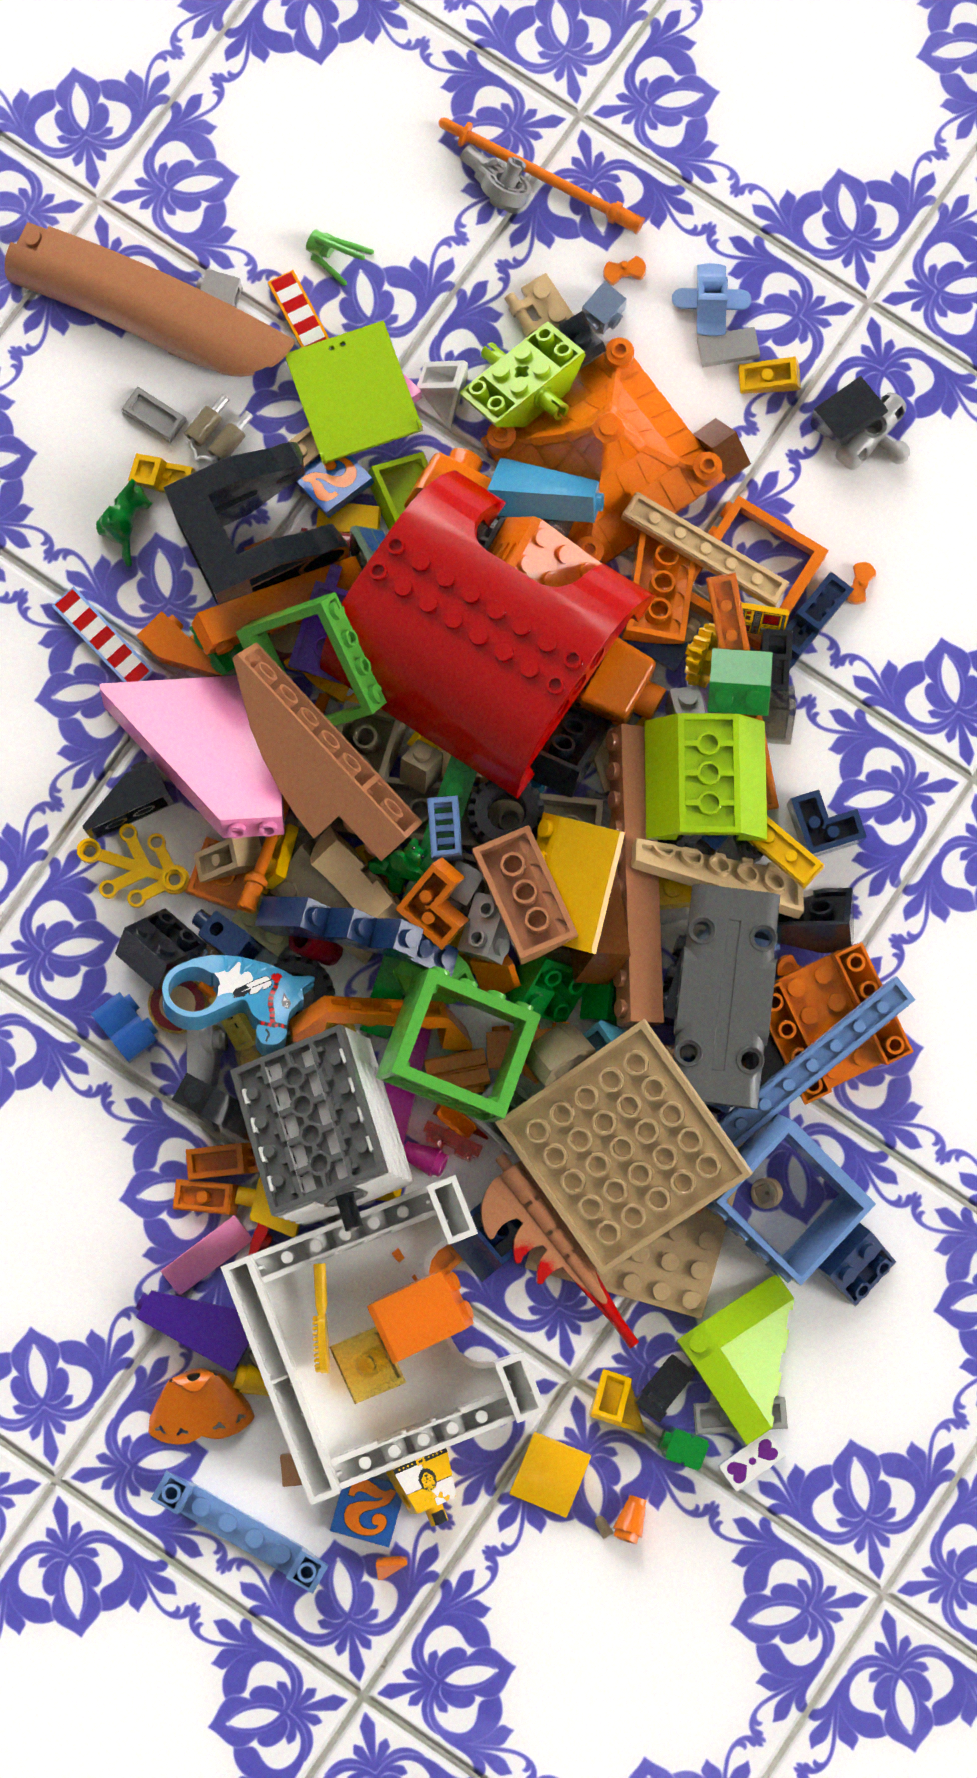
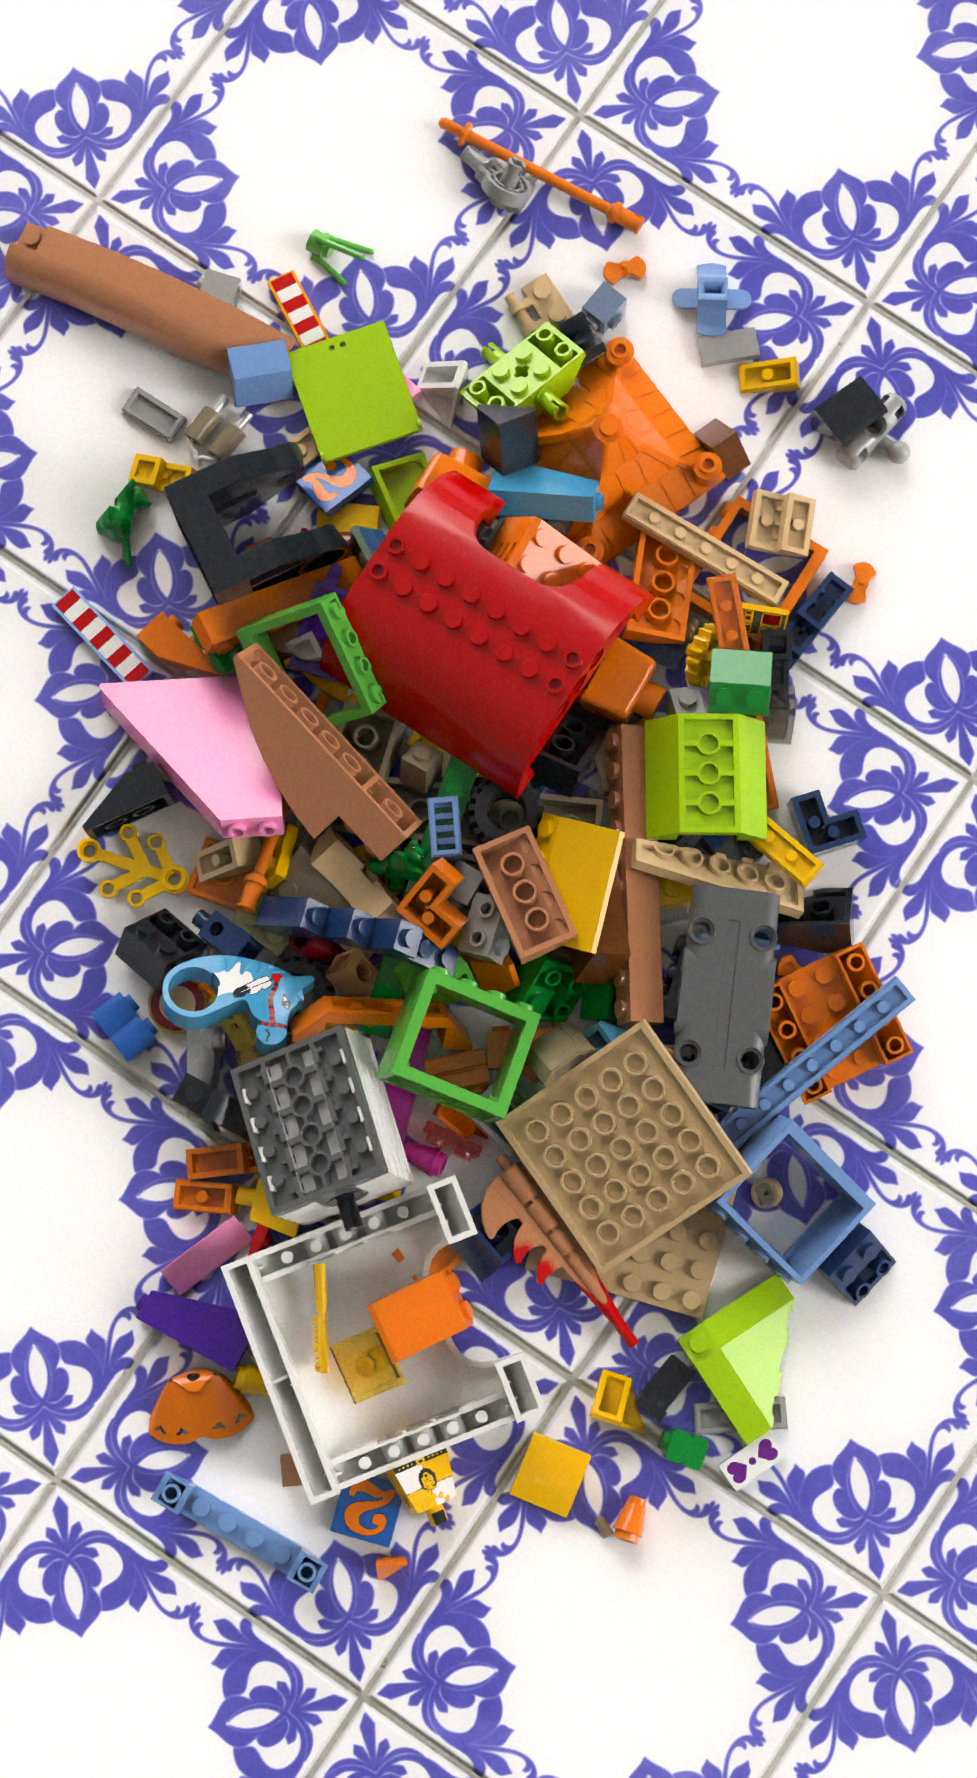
(260, 373): none -> medium blue slope
(305, 647): none -> light grey tile
(352, 974): none -> medium nougat brick
(508, 437): none -> black slope
(780, 523): none -> tan slope

